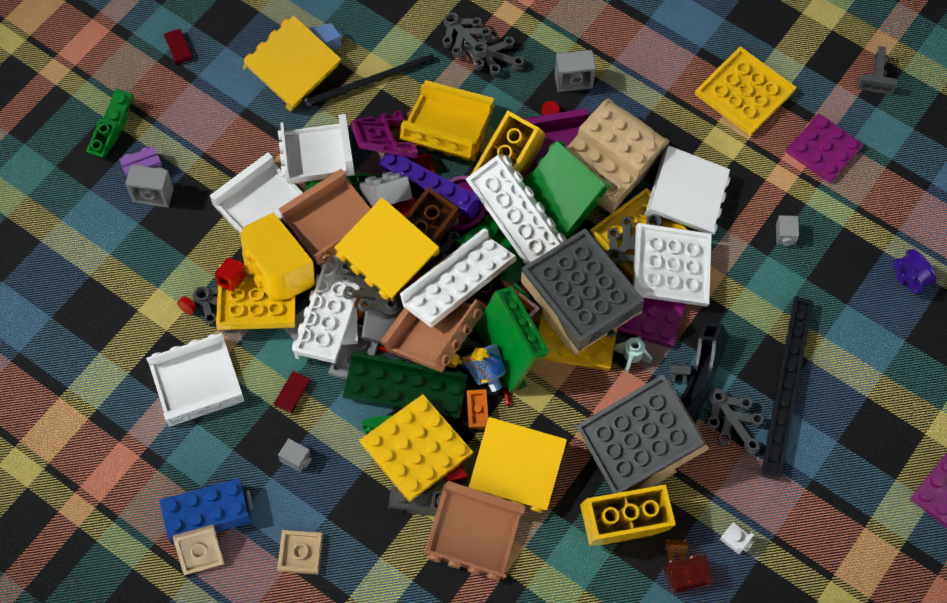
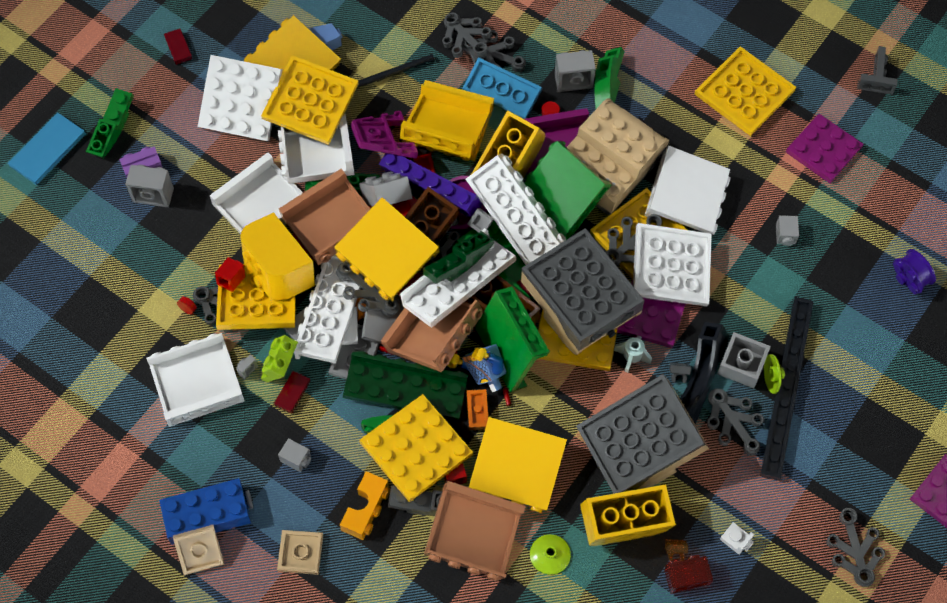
(46, 148): none -> dark azure tile
(237, 97): none -> white plate
(246, 366): none -> light grey plate
(278, 358): none -> lime plate
(310, 99): none -> yellow plate
(359, 521): none -> light orange arch
(461, 259): none -> dark green slope
(480, 220): none -> light grey plate
(506, 88): none -> dark azure tile
(550, 564): none -> lime dish
(606, 76): none -> green slope
(743, 360): none -> light grey brick
(773, 373): none -> lime dish
(855, 550): none -> dark grey plant

